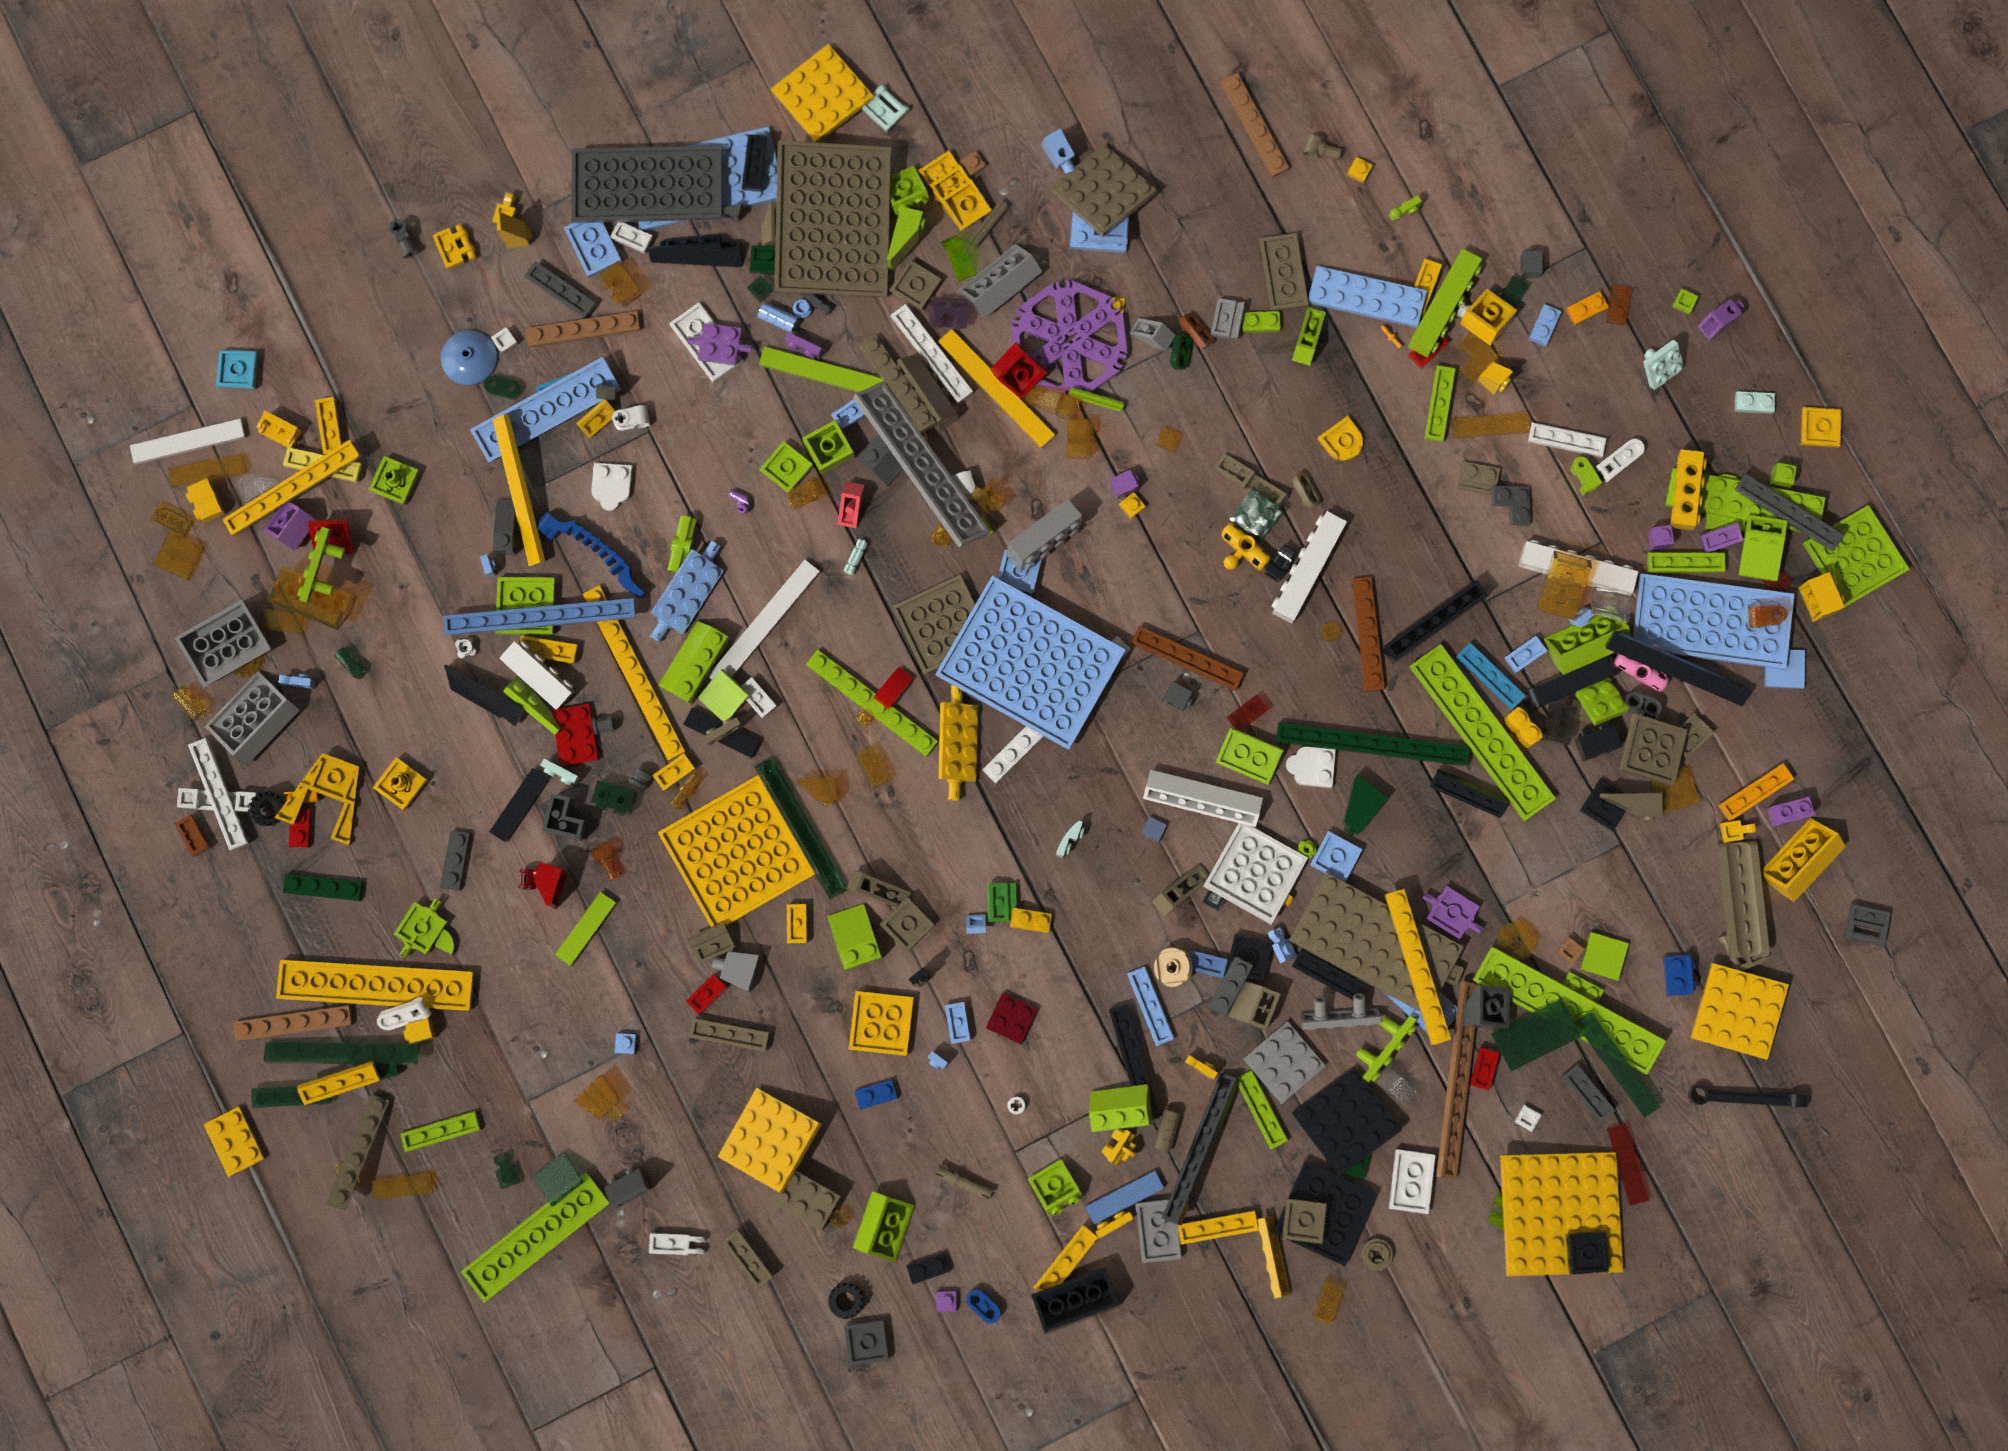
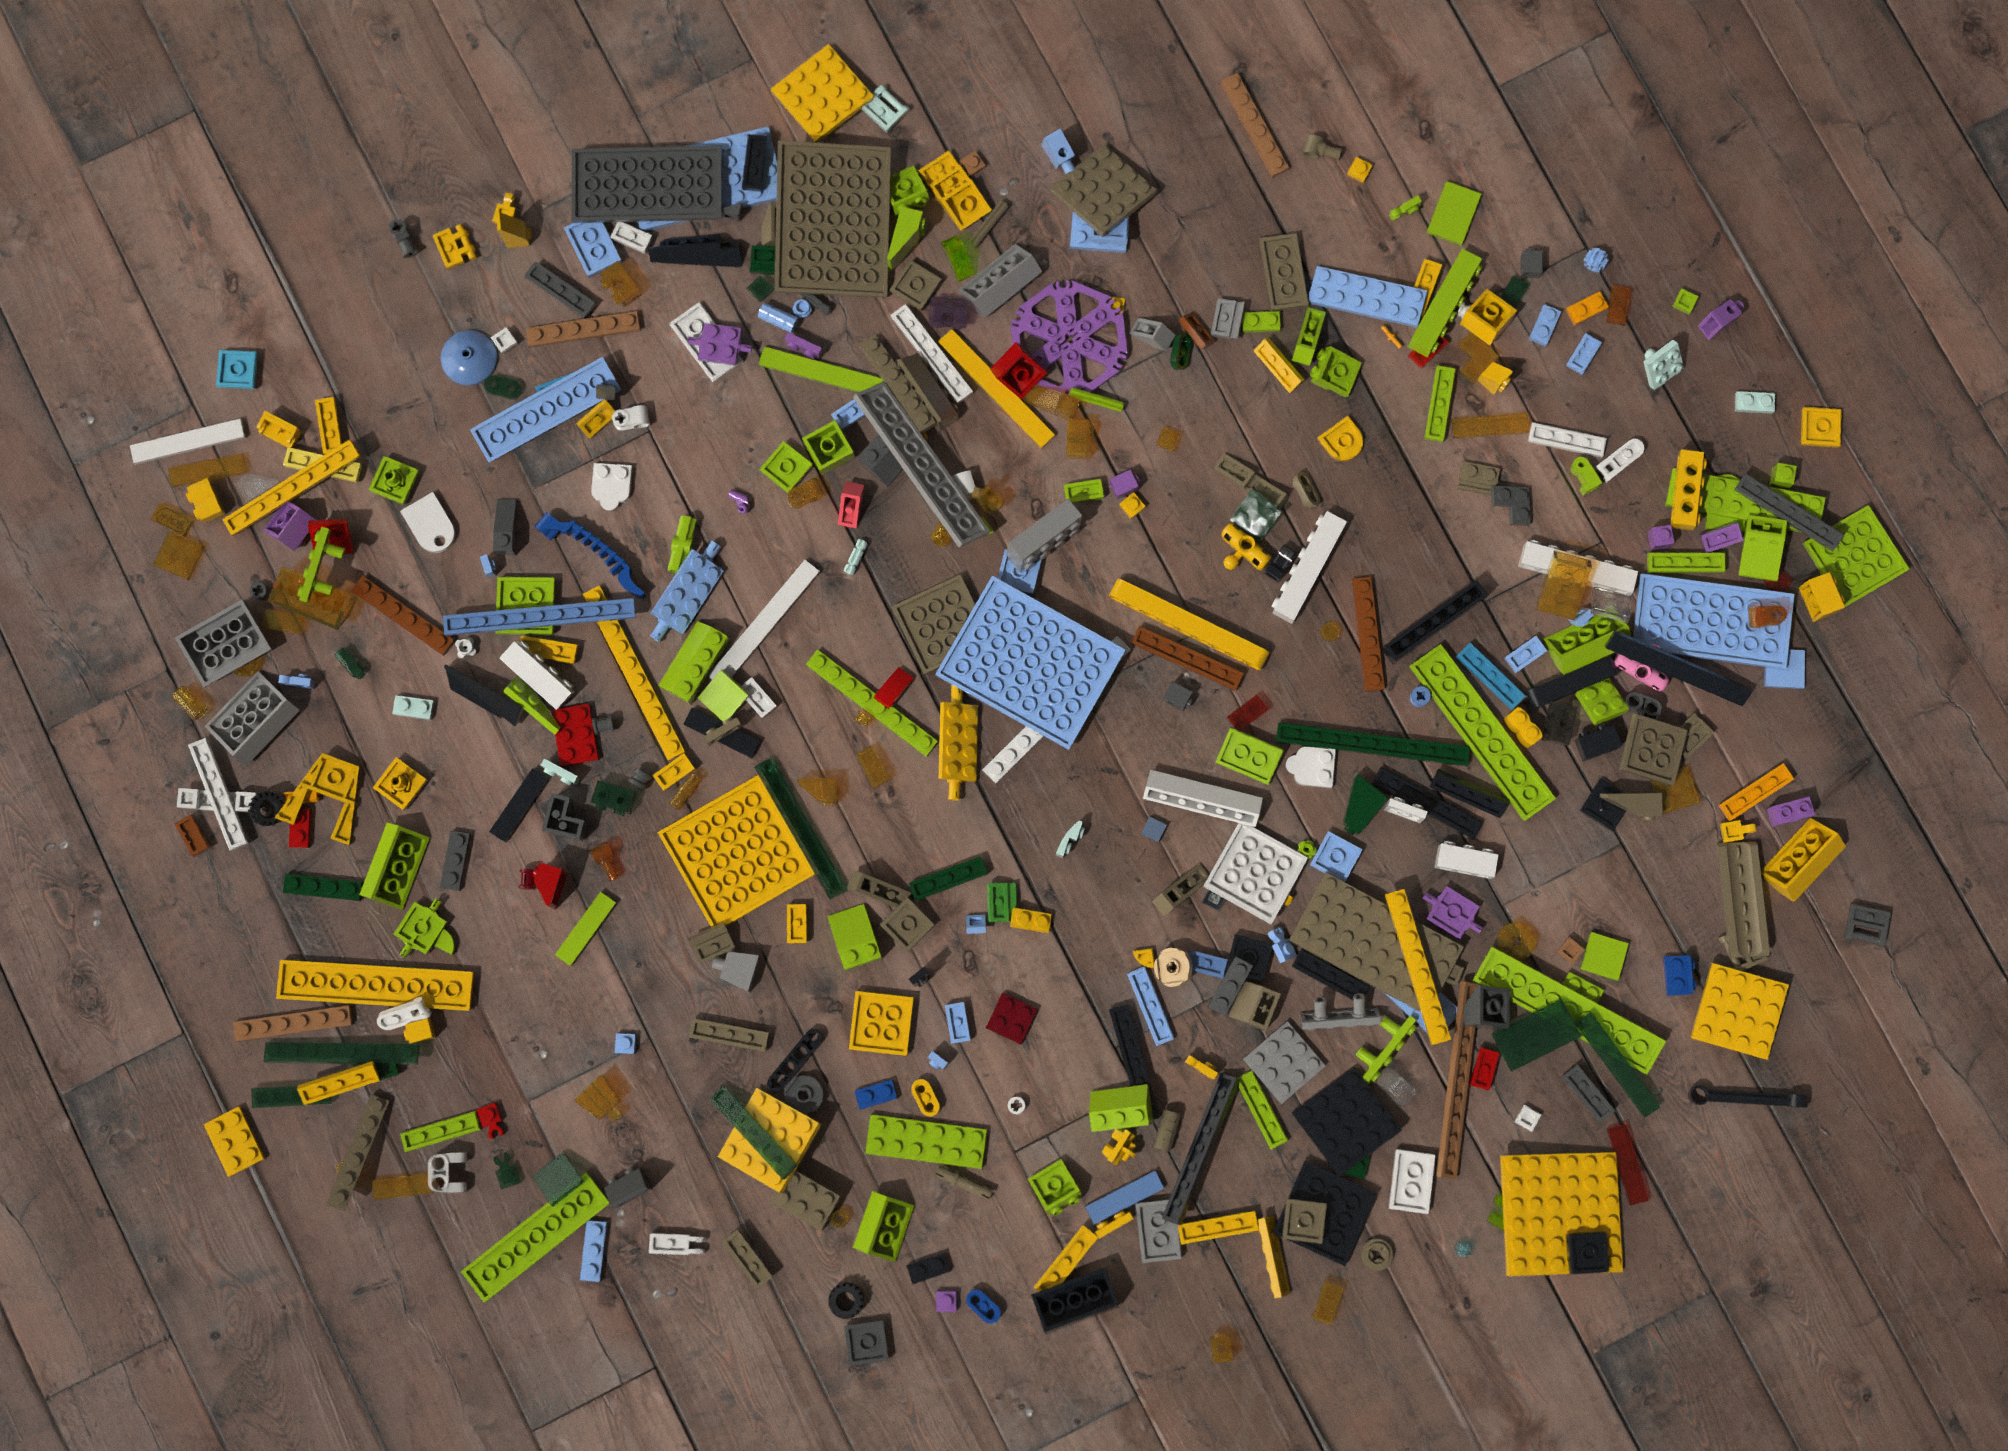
(261, 596): none -> dark grey bush
(394, 866): none -> lime slope
(402, 615): none -> dark orange plate
(413, 707): none -> light aqua plate
(429, 523): none -> white tile
(443, 1172): none -> white piece
(489, 1117): none -> red plate
(518, 490): yellow tile -> none
(593, 1251): none -> light blue plate
(706, 994): red plate -> none
(753, 1132): none -> clear green tile
(797, 1062): none -> black beam
(804, 1083): none -> dark grey plate
(926, 1097): none -> yellow plate
(926, 1141): none -> lime plate
(948, 878): none -> dark green plate
(1084, 491): none -> lime plate
(1145, 957): none -> yellow tile
(1189, 624): none -> yellow beam
(1226, 1355): none -> clear yellow brick
(1278, 365): none -> yellow plate
(1335, 371): none -> lime plate
(1398, 807): none -> white plate
(1417, 699): none -> medium blue wheel
(1433, 805): none -> black tile
(1453, 213): none -> lime tile
(1463, 1249): none -> clear light blue plate
(1466, 860): none -> white brick
(1583, 353): none -> light blue plate
(1596, 260): none -> light blue gear

